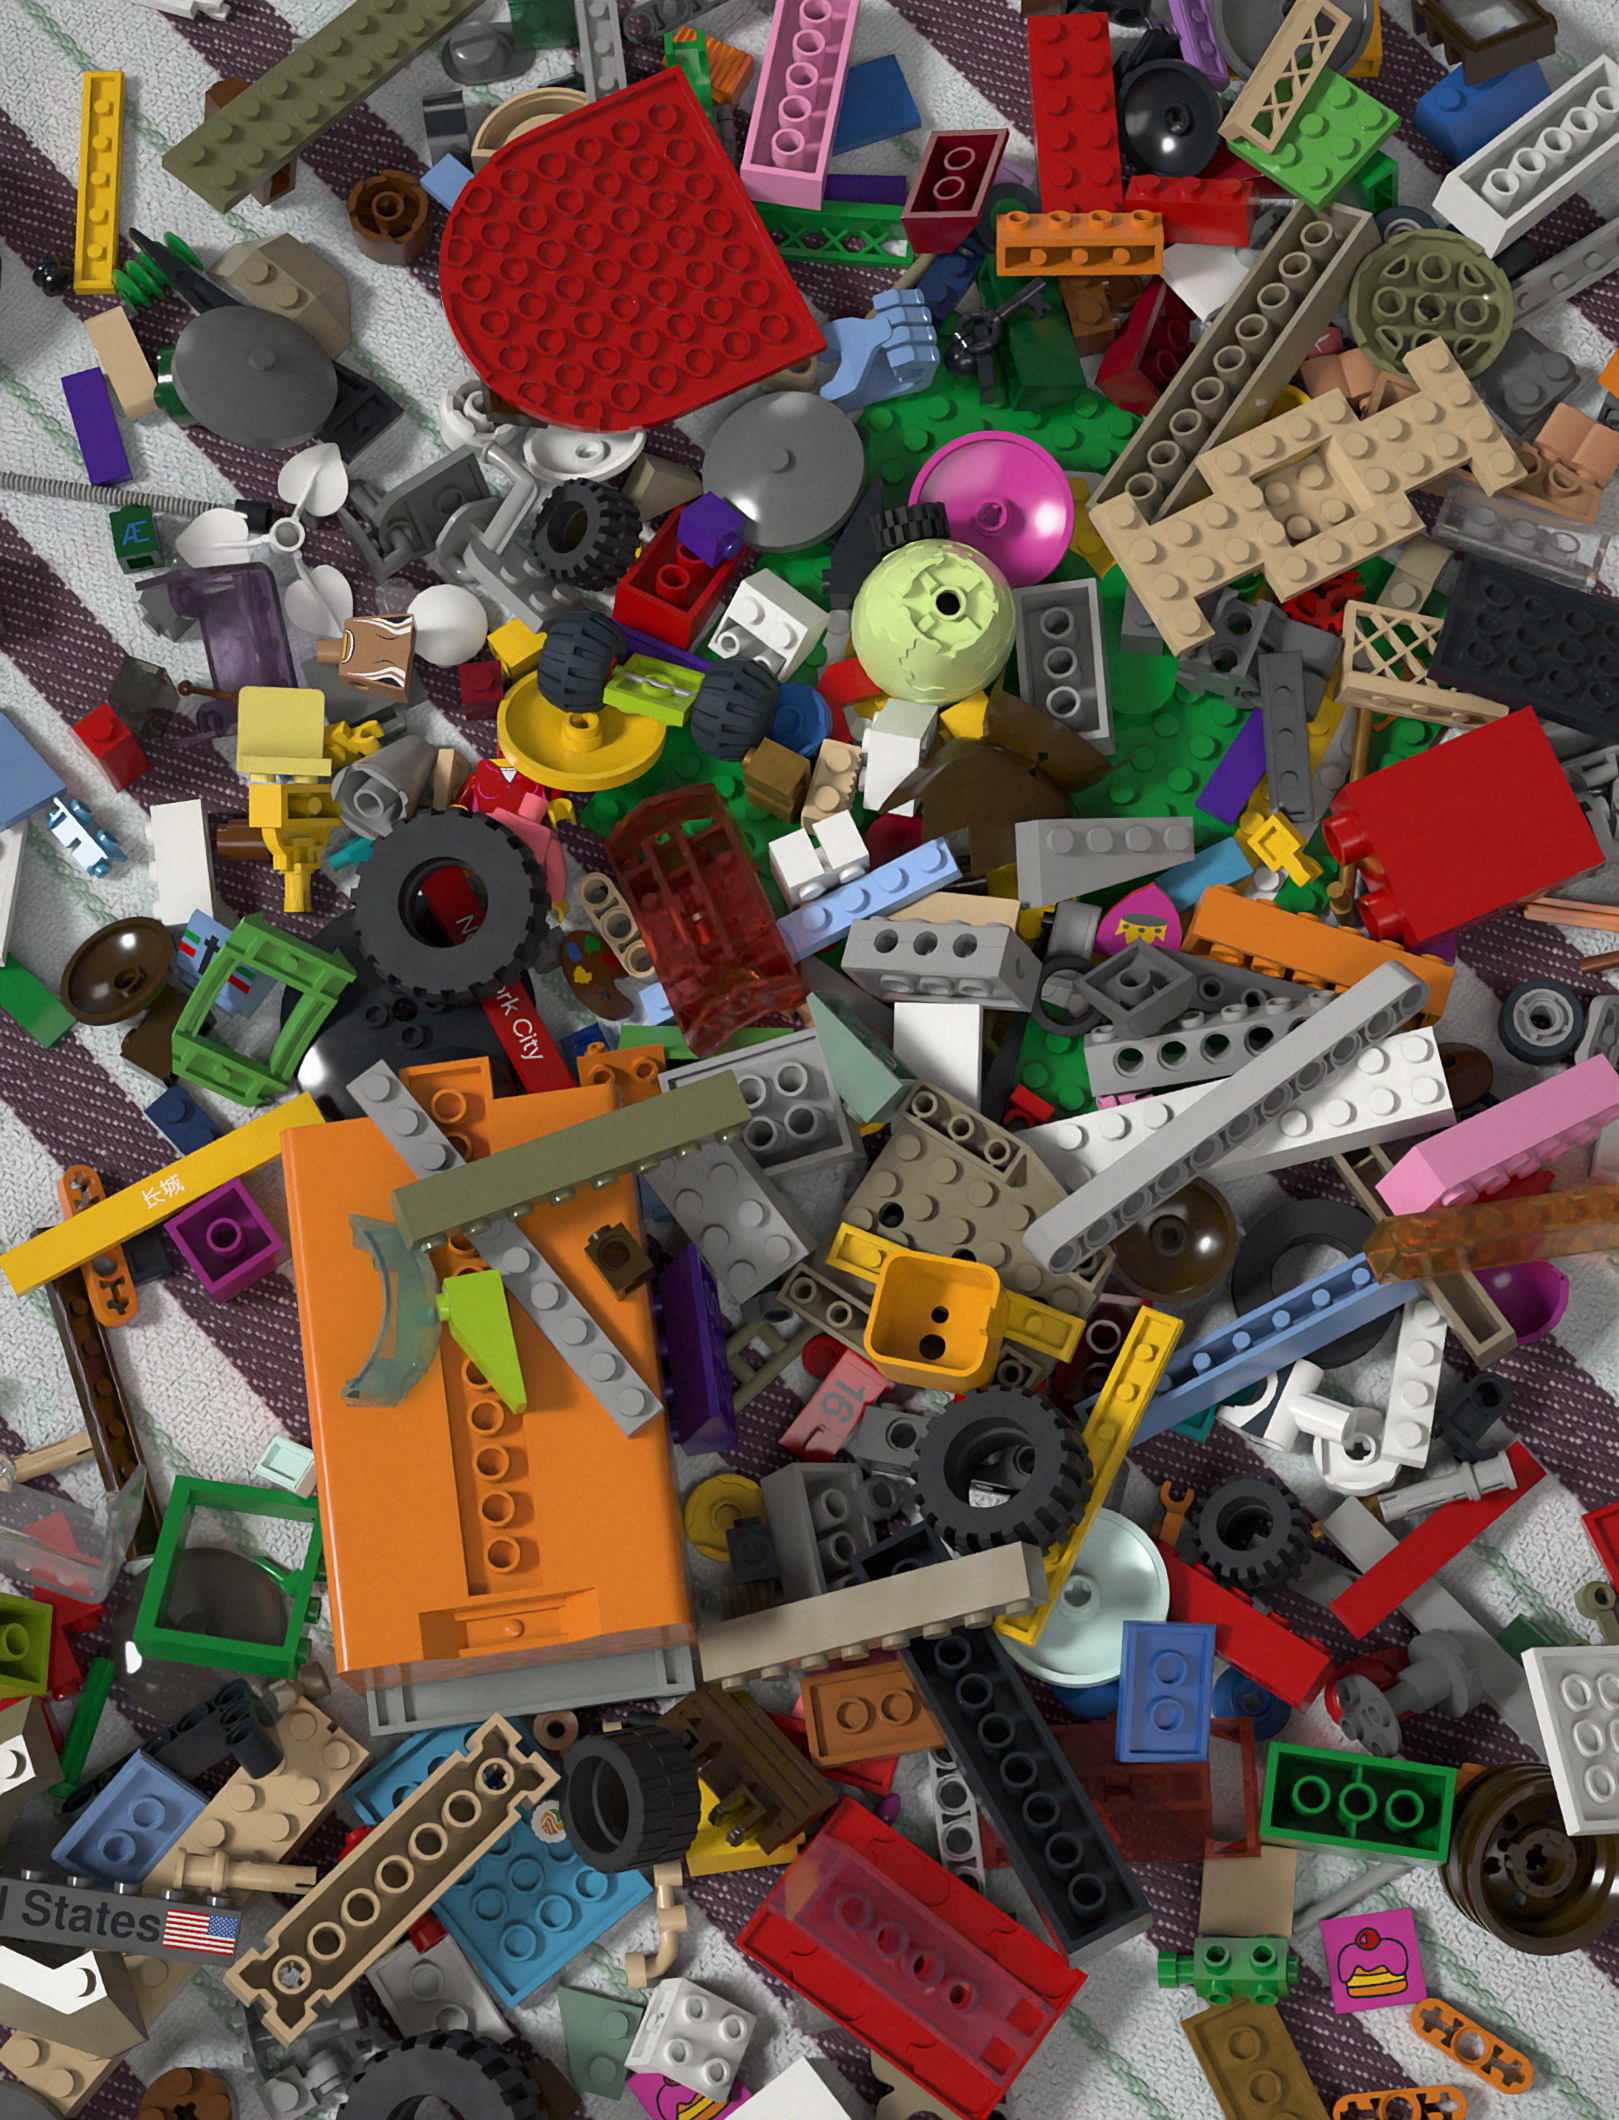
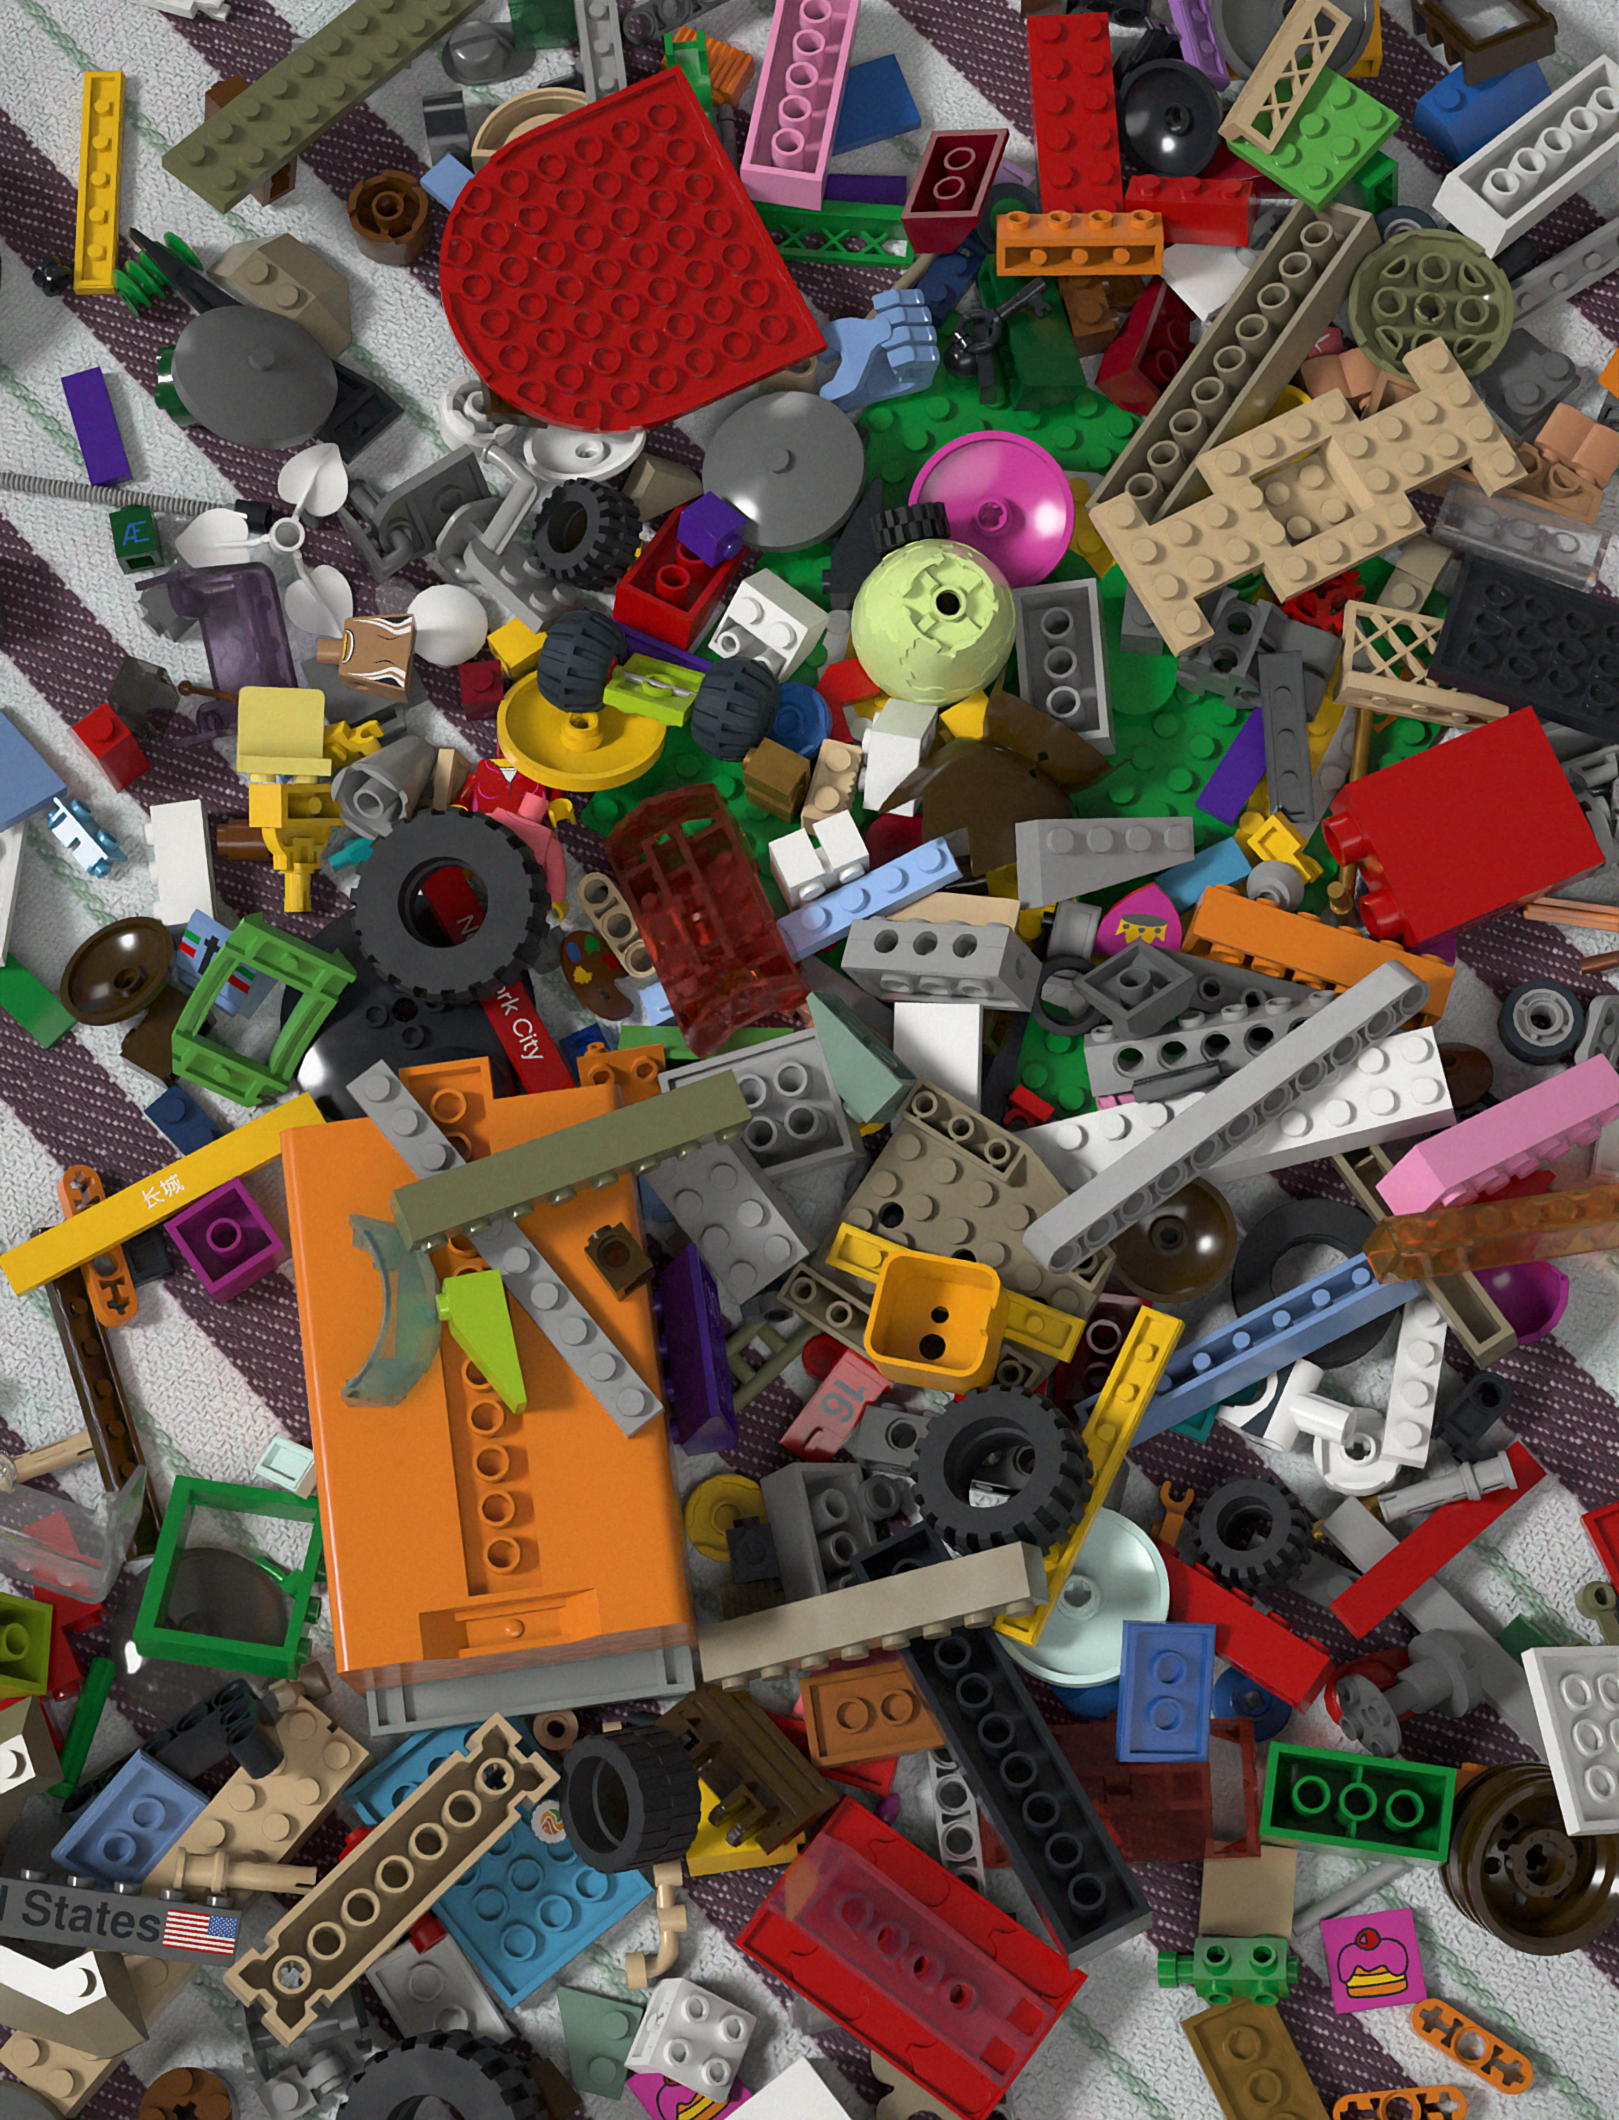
(123, 362): tan beam -> none
(1177, 1081): none -> black tile
(1276, 882): none -> light grey cone

